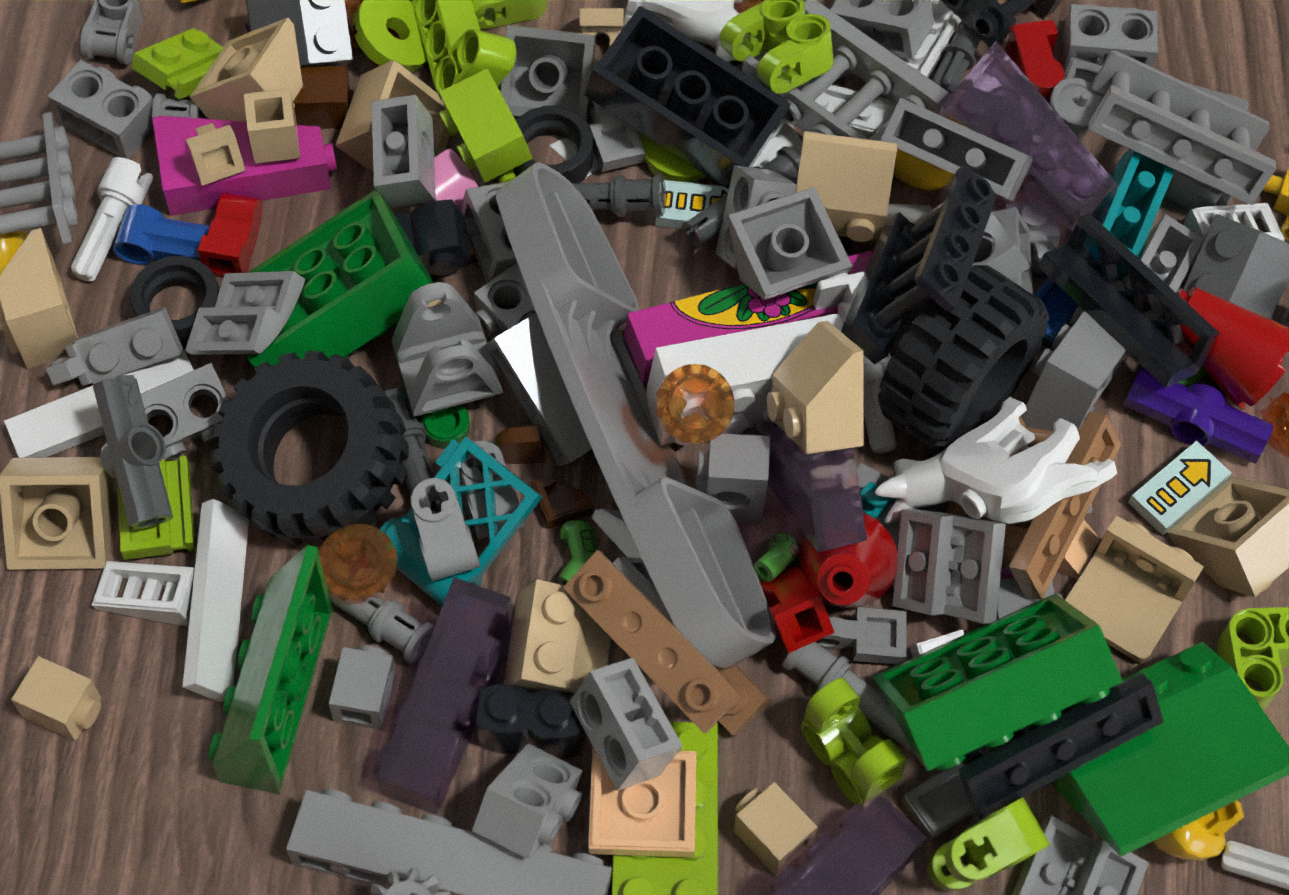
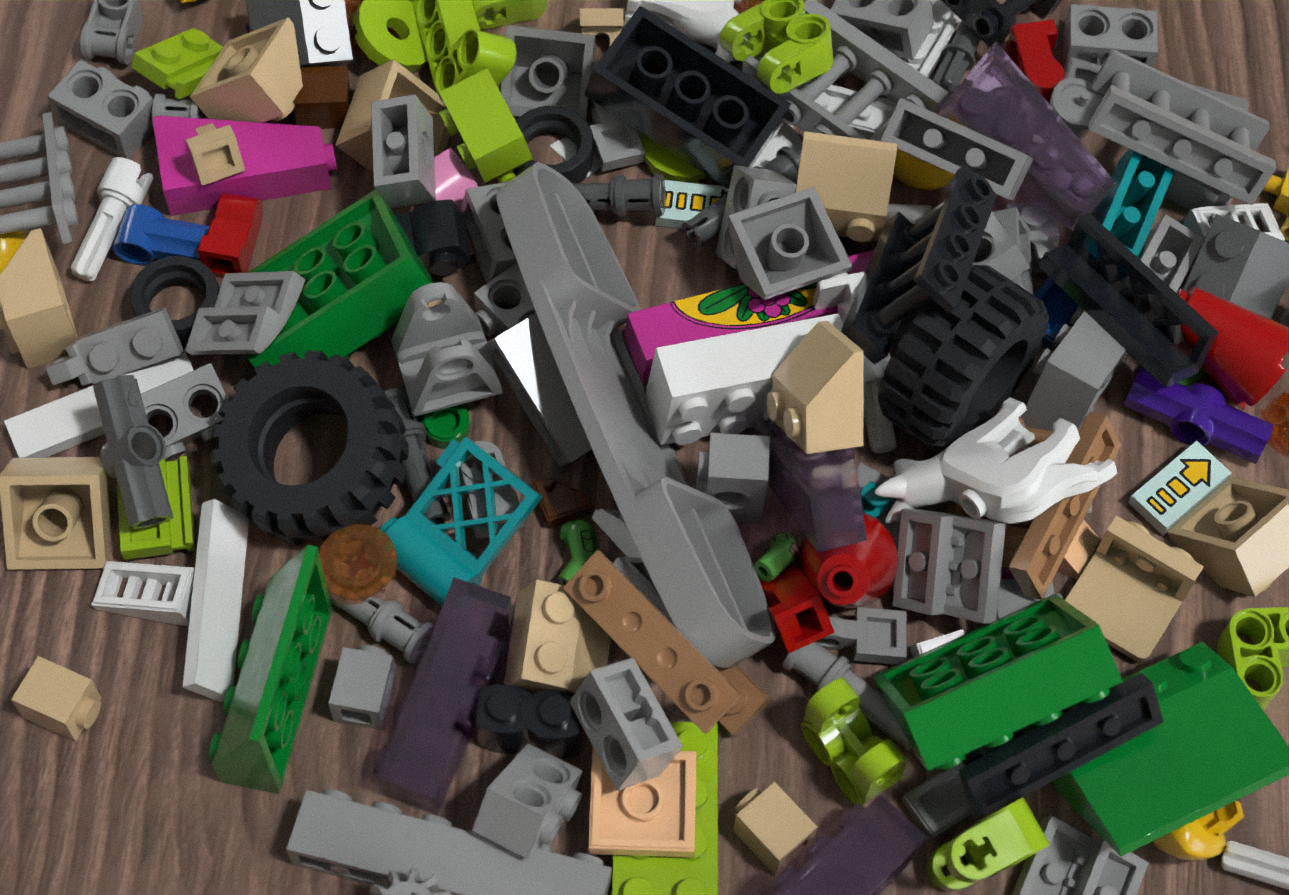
(272, 125): tan brick -> none
(444, 535): light grey piece -> none
(521, 445): reddish brown tile -> none
(717, 403): clear orange gear -> none

